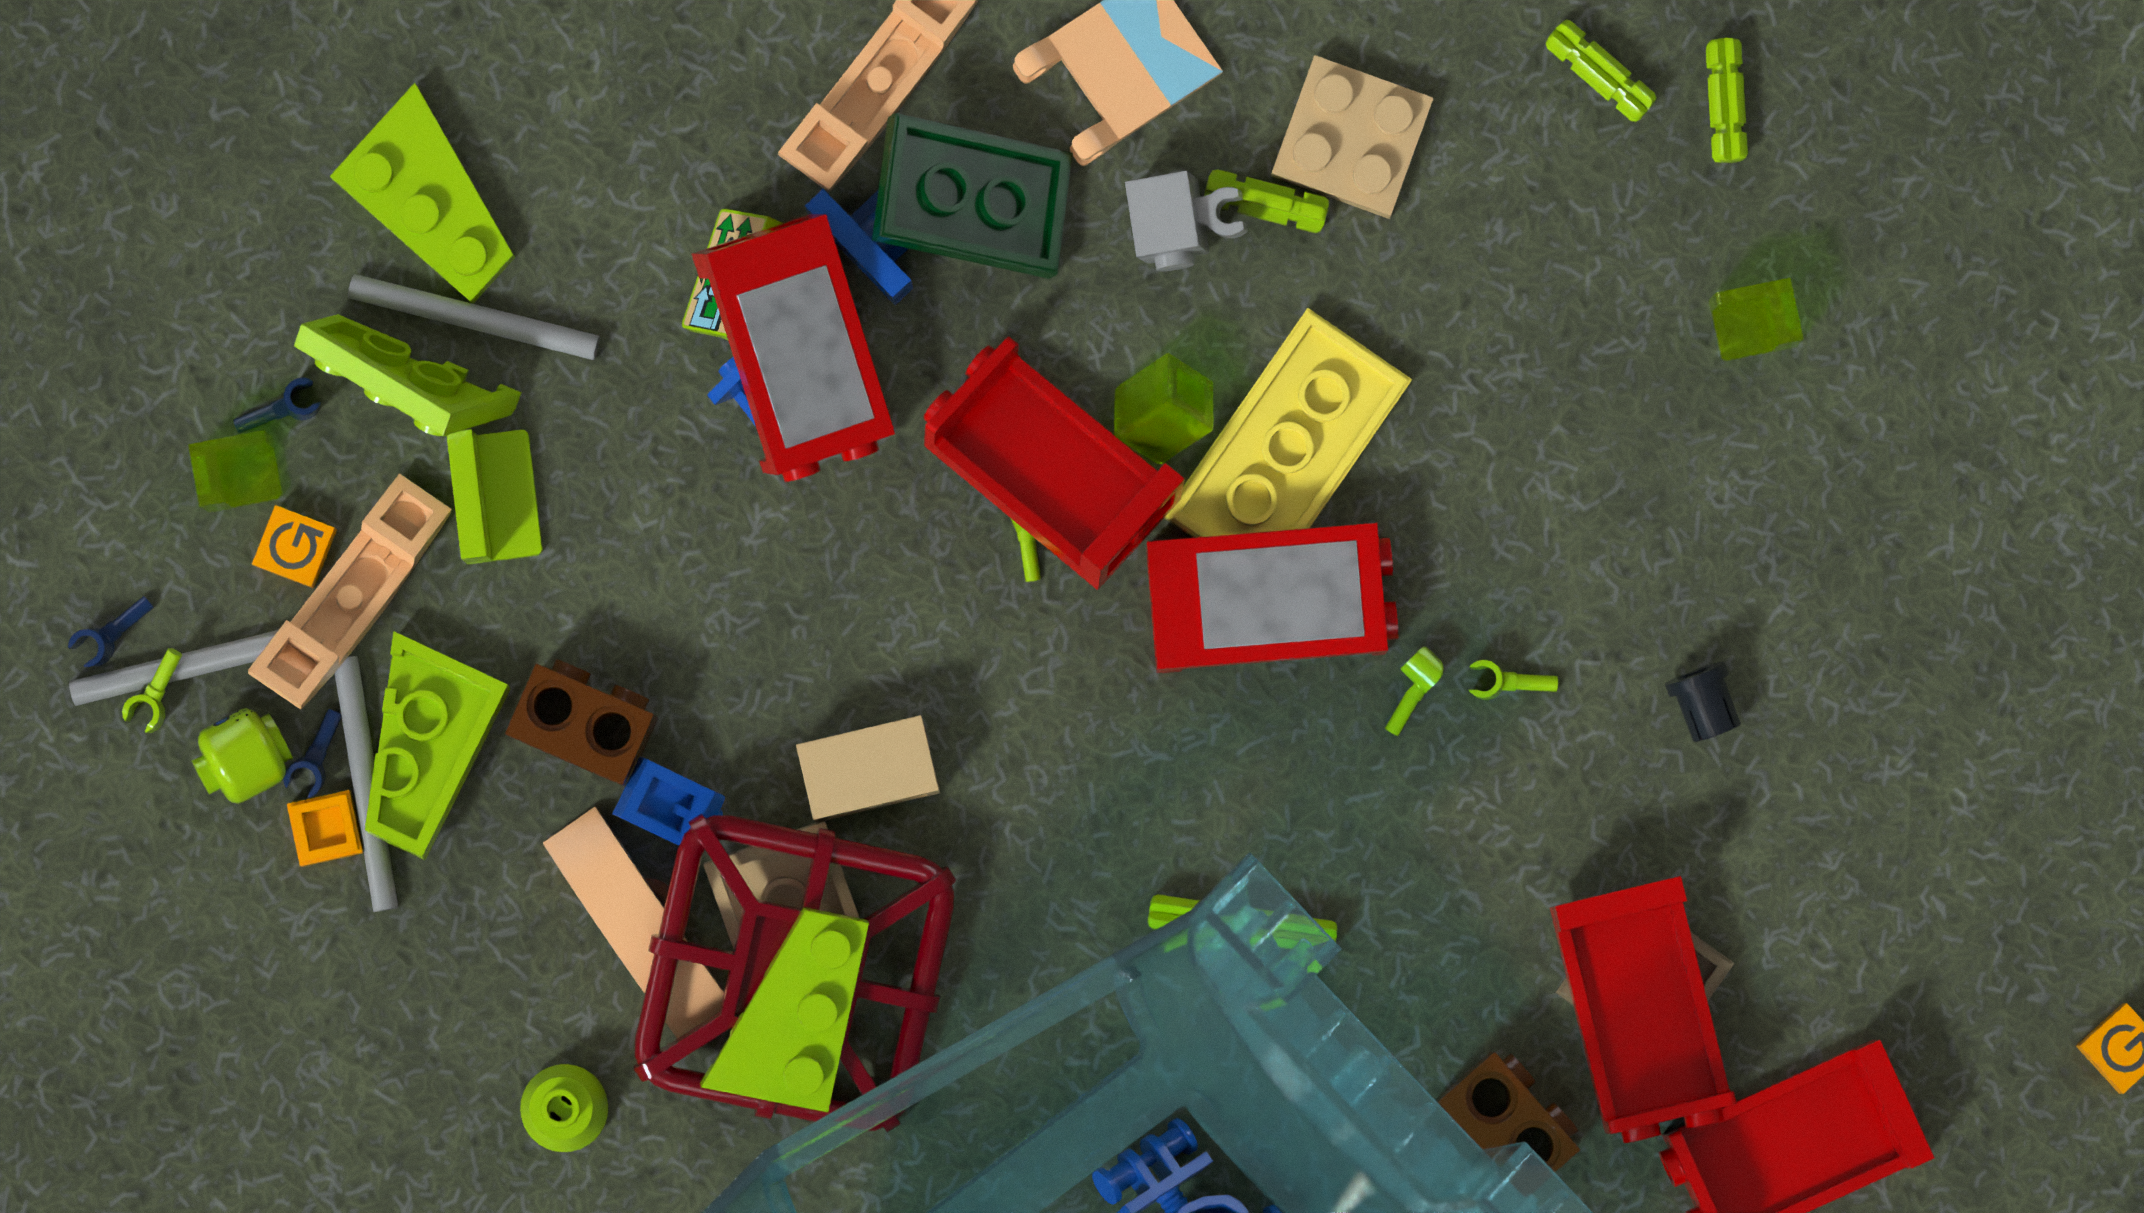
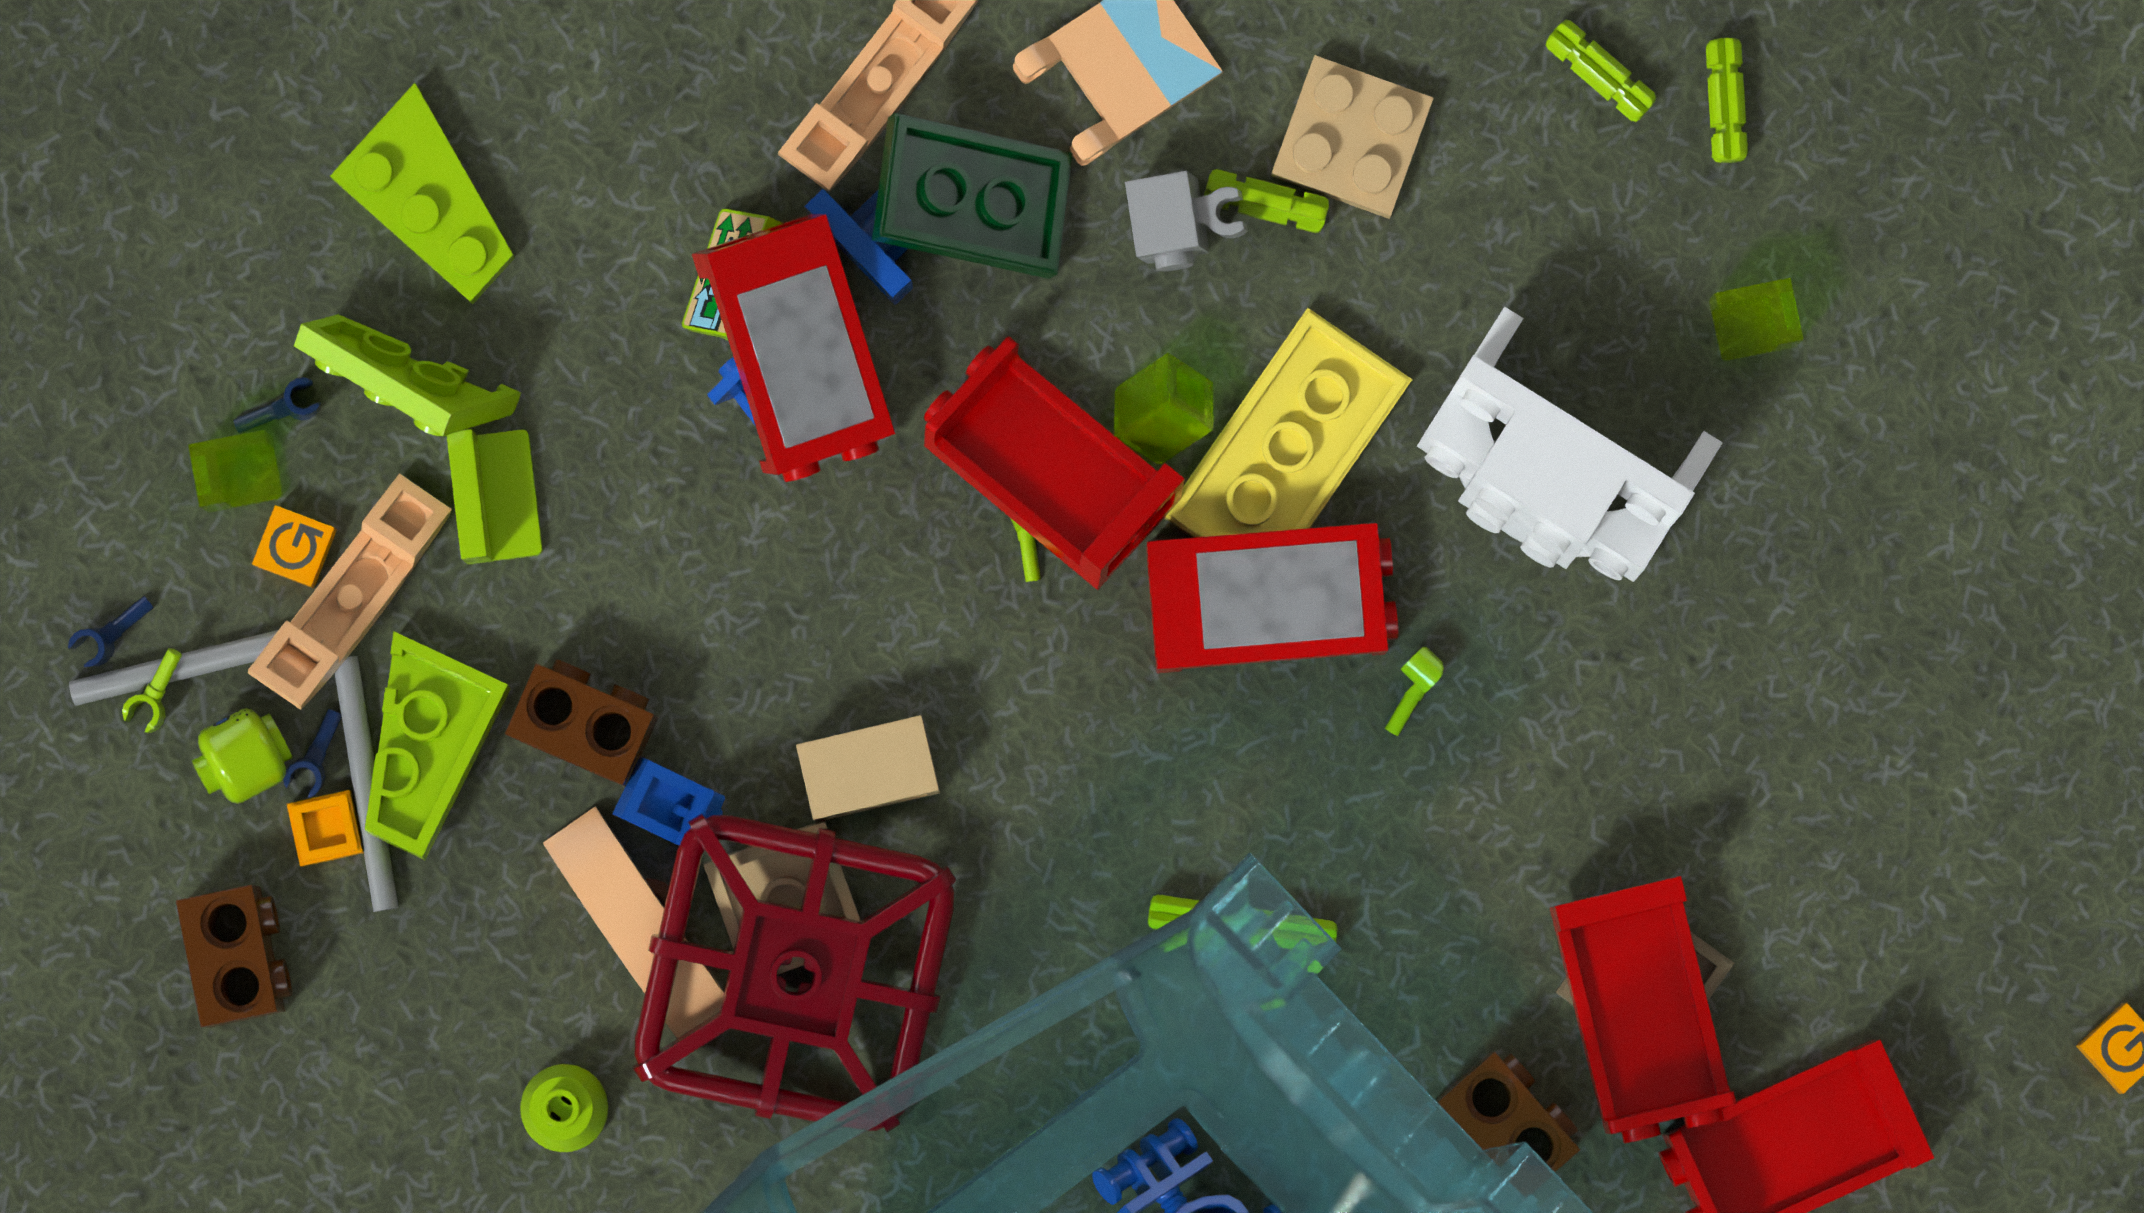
(215, 960): none -> reddish brown brick
(473, 316): light grey bar -> none
(797, 1020): lime wing -> none
(1512, 681): lime hand -> none
(1551, 473): none -> white piece
(1705, 701): black bush -> none

